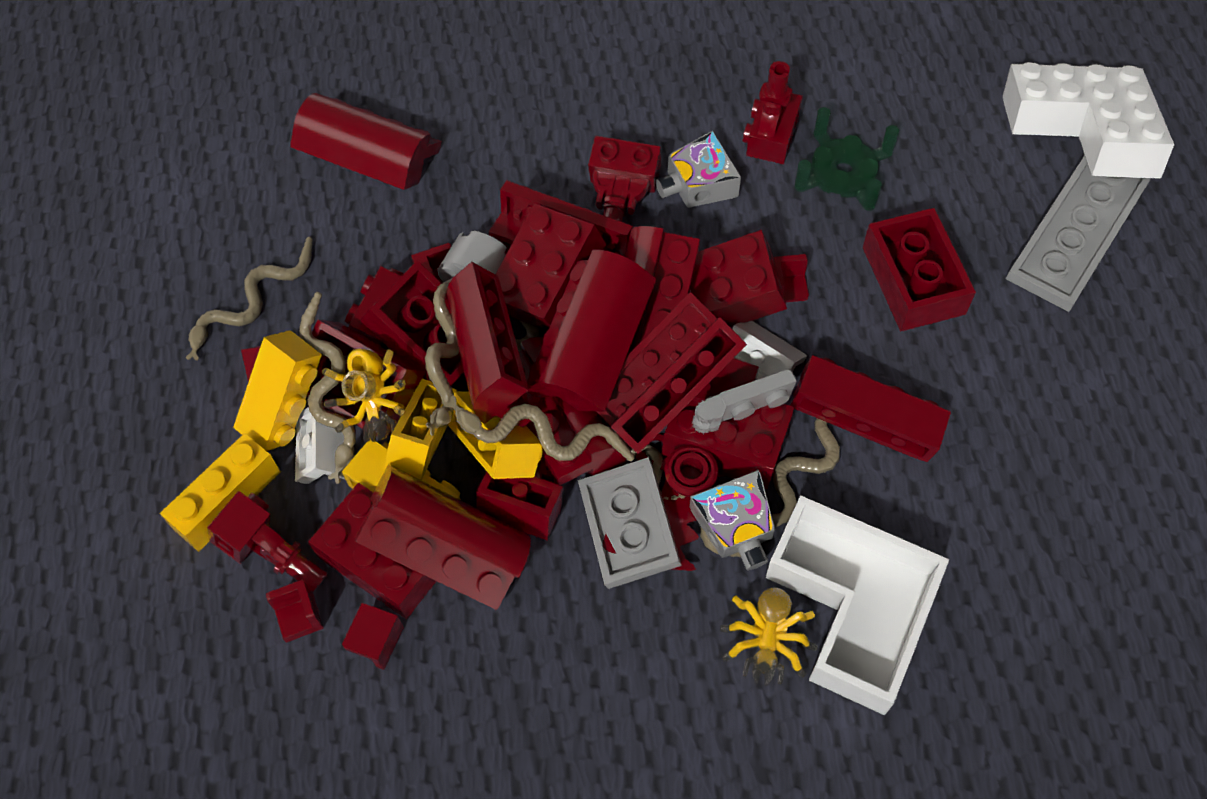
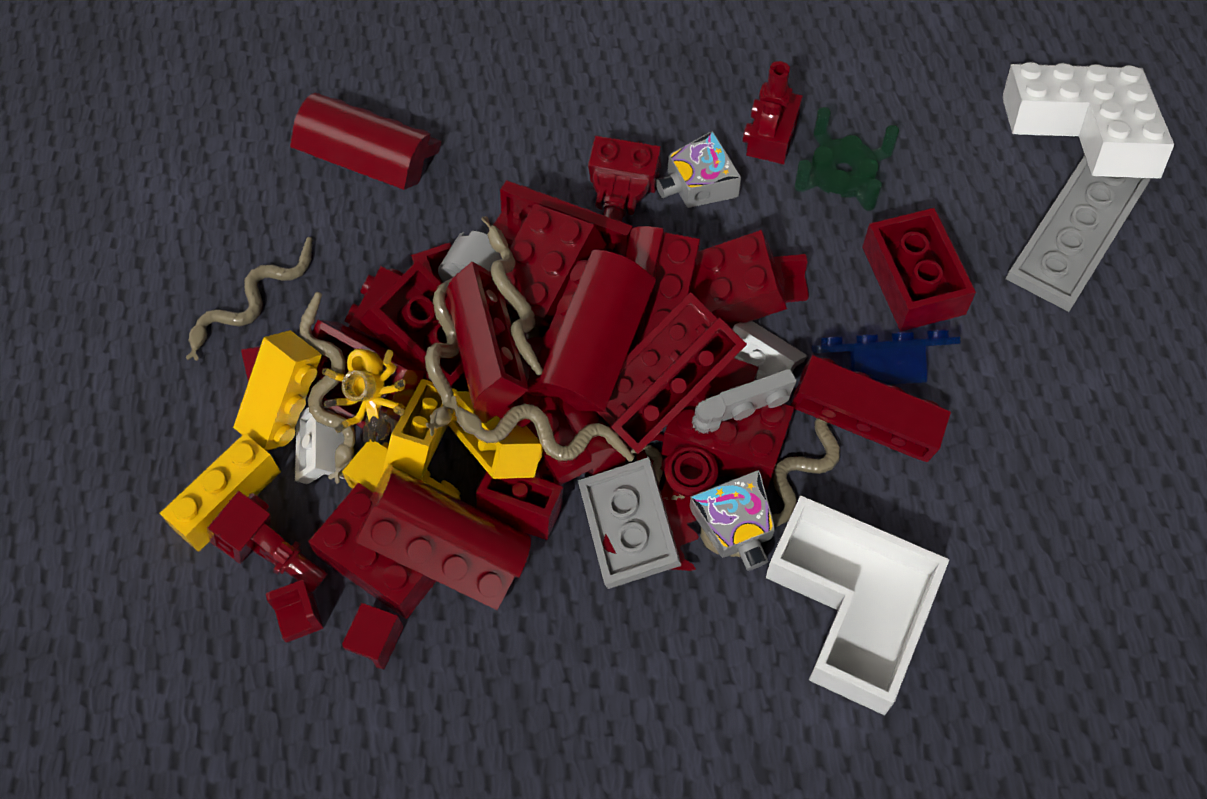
(498, 272): none -> dark tan animal
(769, 634): animal -> none
(892, 360): none -> clear blue bracket

